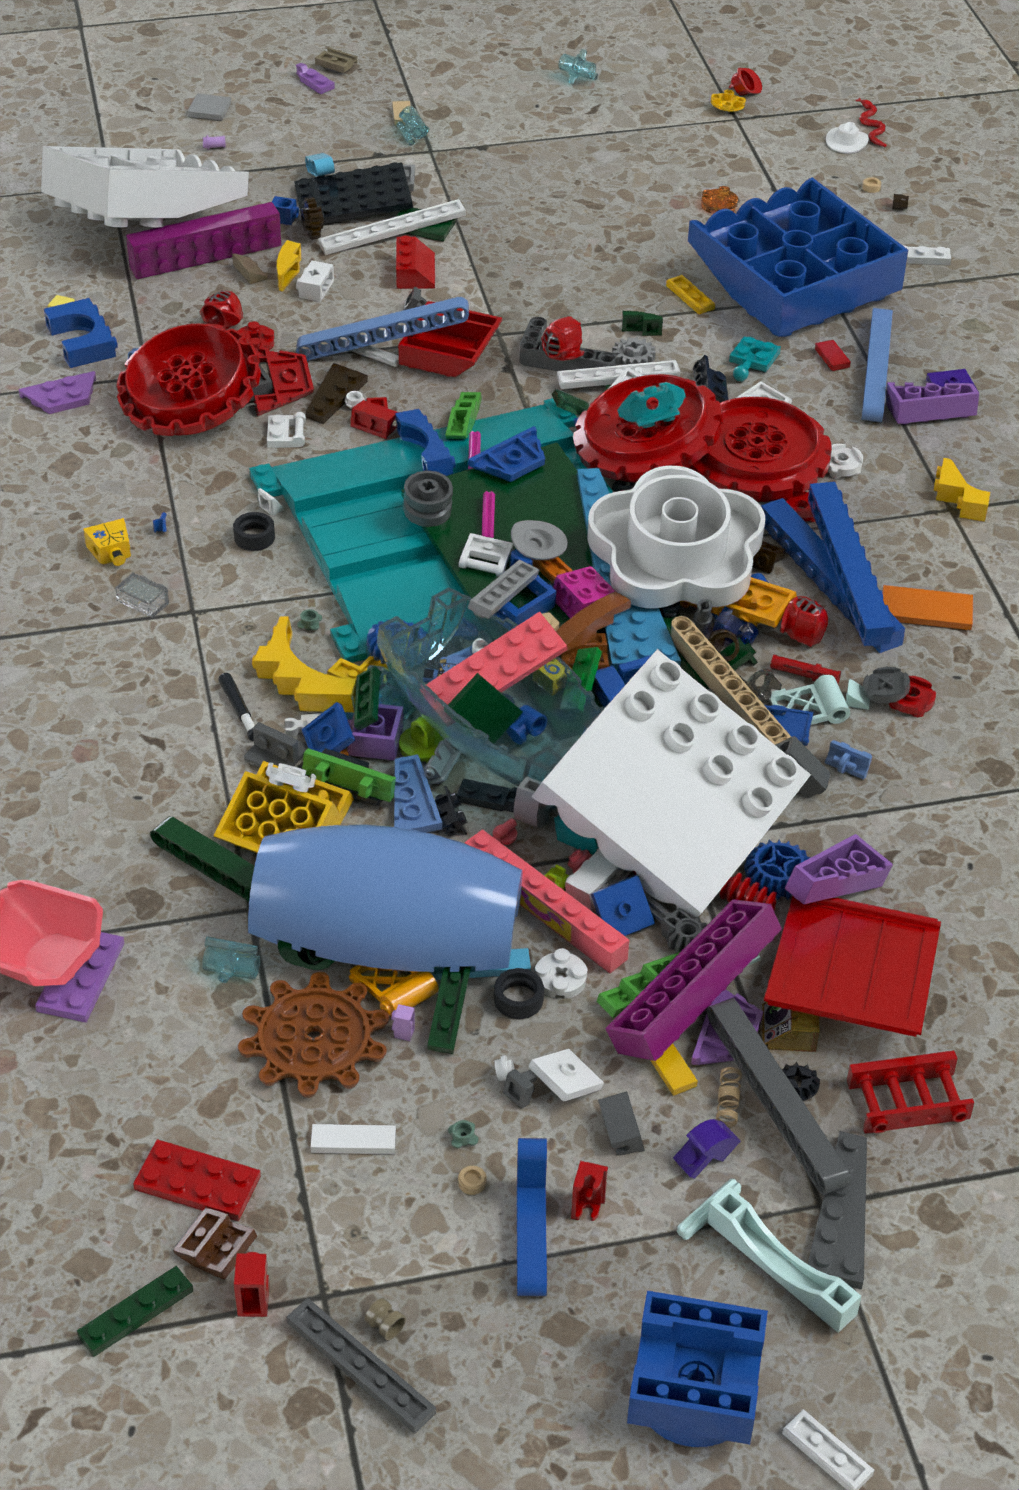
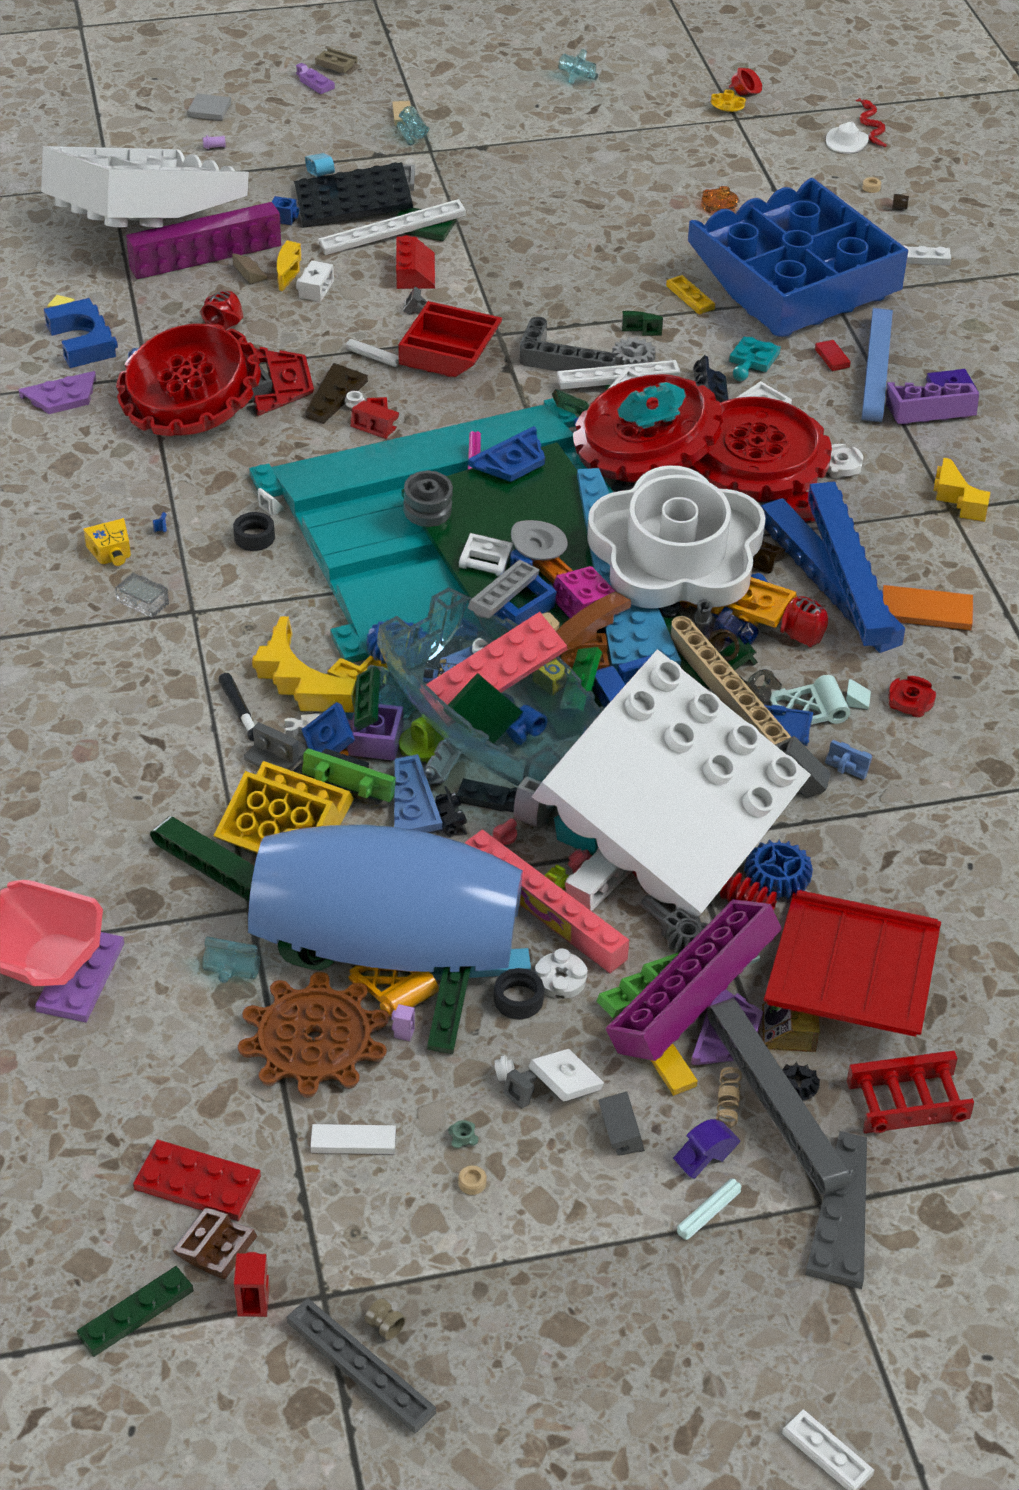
(258, 335): red plate -> none
(279, 430): white plate -> none
(290, 775): white plate -> none
(309, 620): sand green plate -> none
(312, 218): dark brown gear -> none
(389, 322): medium blue beam -> none
(414, 428): blue arch -> none
(463, 415): bright green slope -> none
(488, 514): dark pink axle -> none
(531, 1217): blue beam -> none
(565, 335): red piece -> none
(589, 1189): red hinge -> none
(624, 906): blue plate -> none
(697, 1370): blue piece -> none
(807, 670): red pin -> none
(822, 1293): light aqua arch -> none
(839, 871): medium lavender wedge -> none
(886, 685): dark grey tile -> none

